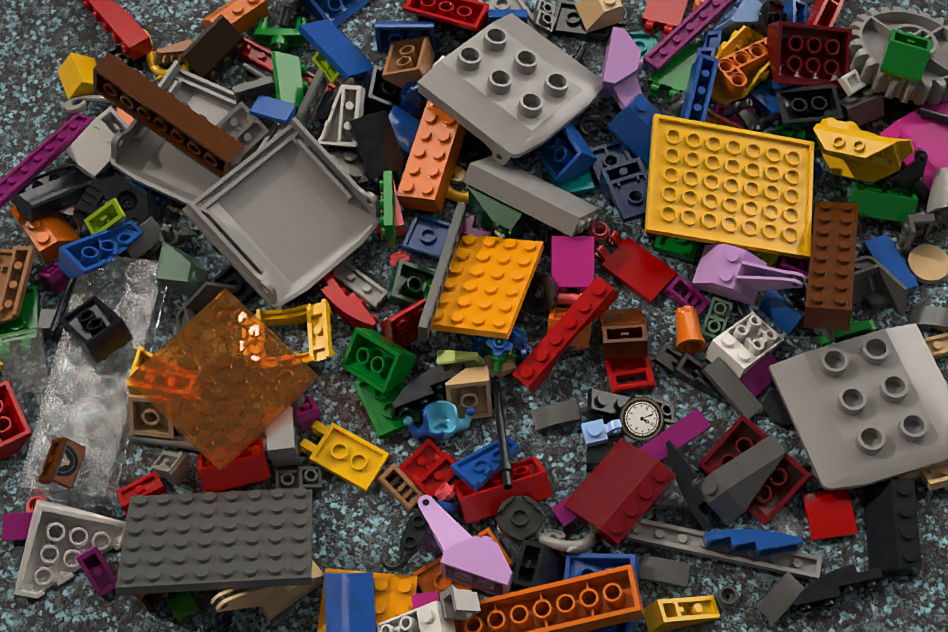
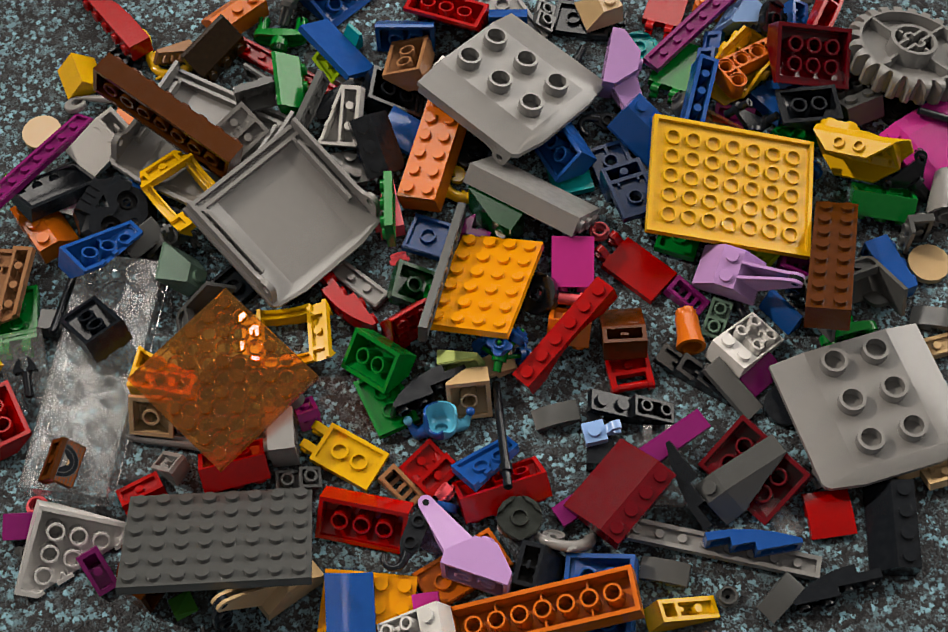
(26, 375): none -> black bar
(39, 130): none -> tan tile
(54, 277): magenta slope -> none
(105, 217): lime slope -> none
(163, 169): none -> yellow wedge
(273, 109): blue slope -> none
(353, 36): none -> teal slope
(362, 519): none -> red slope
(411, 99): clear blue hair -> none
(459, 603): light grey window -> none
(641, 418): tile -> none
(851, 82): white tile -> none
(905, 55): green slope -> none

